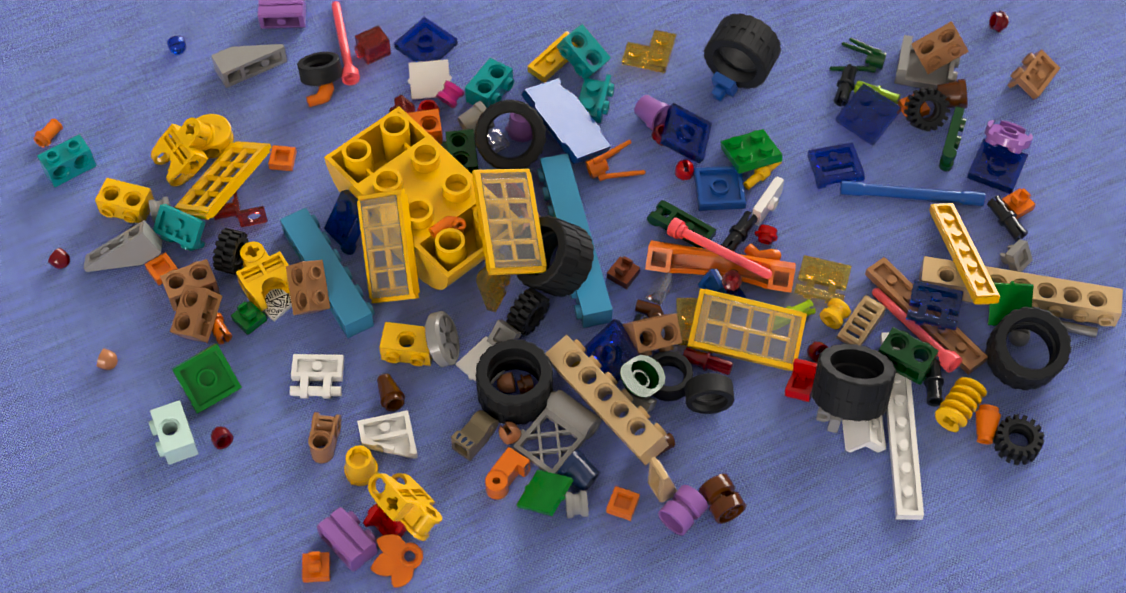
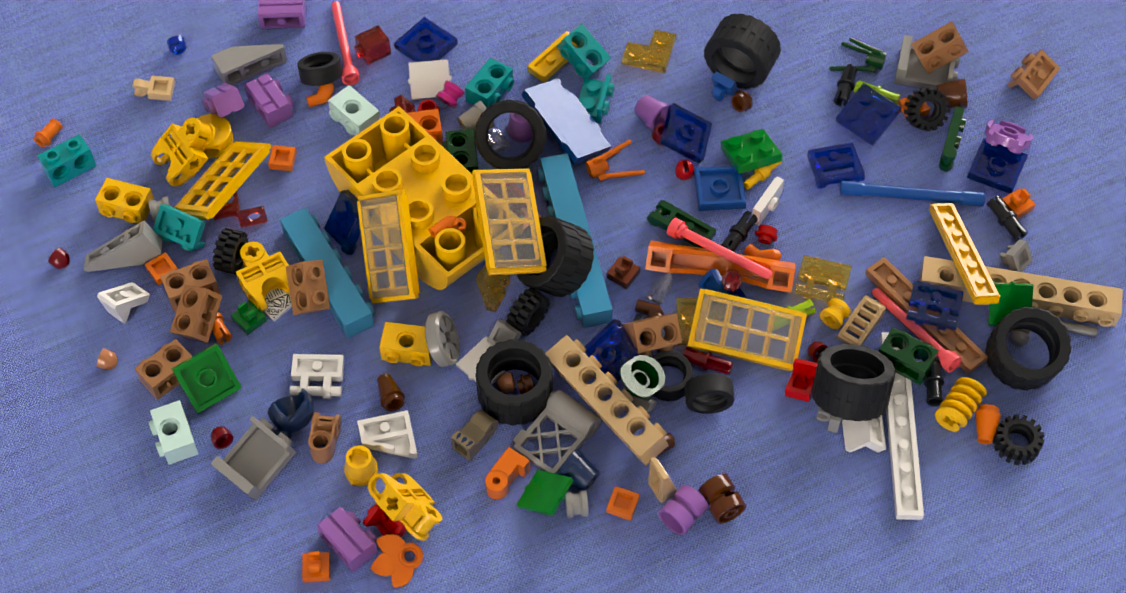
(122, 298): none -> white slope
(157, 88): none -> tan plate
(161, 364): none -> medium nougat brick
(222, 100): none -> medium lavender brick
(256, 458): none -> light grey panel
(269, 100): none -> medium lavender brick
(291, 413): none -> dark blue hair
(352, 110): none -> light aqua brick
(506, 436): nougat hinge -> none
(741, 101): none -> reddish brown plate
(998, 21): dark red plate -> none

